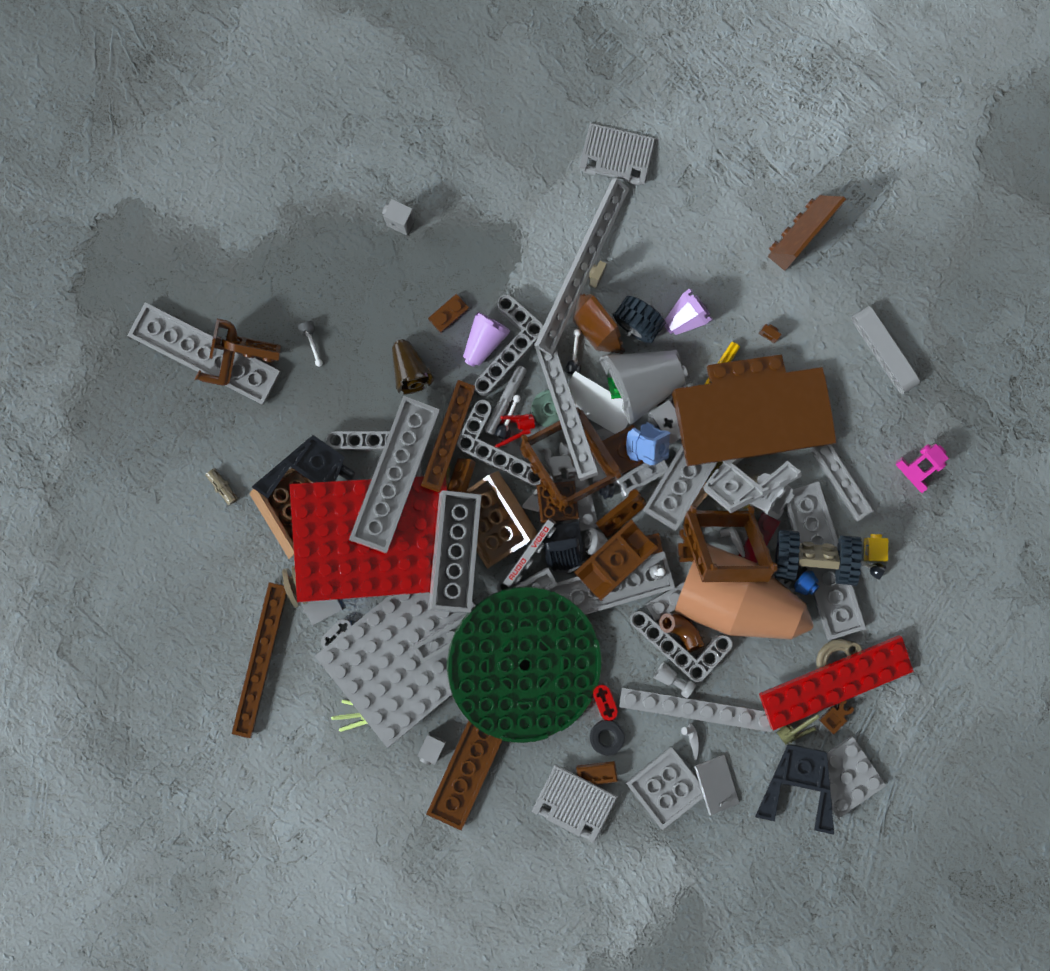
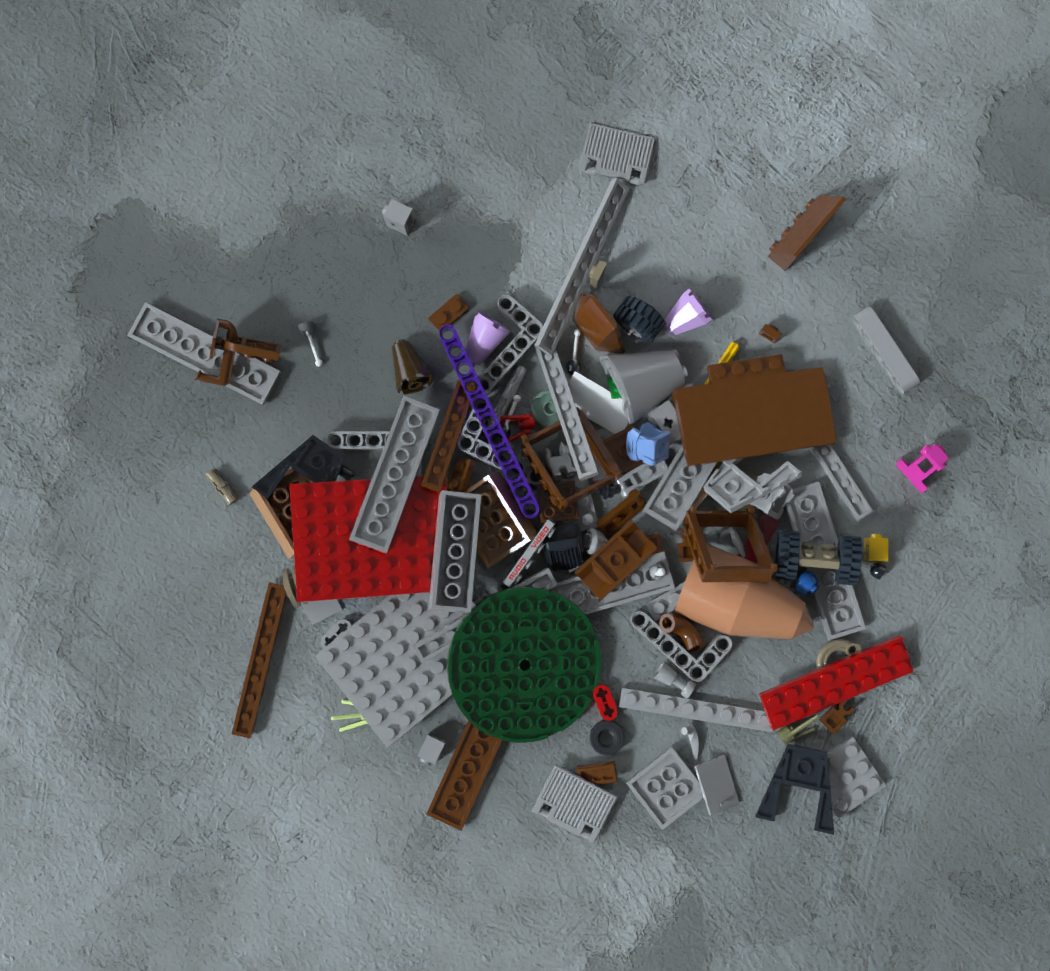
(482, 414): none -> dark purple beam

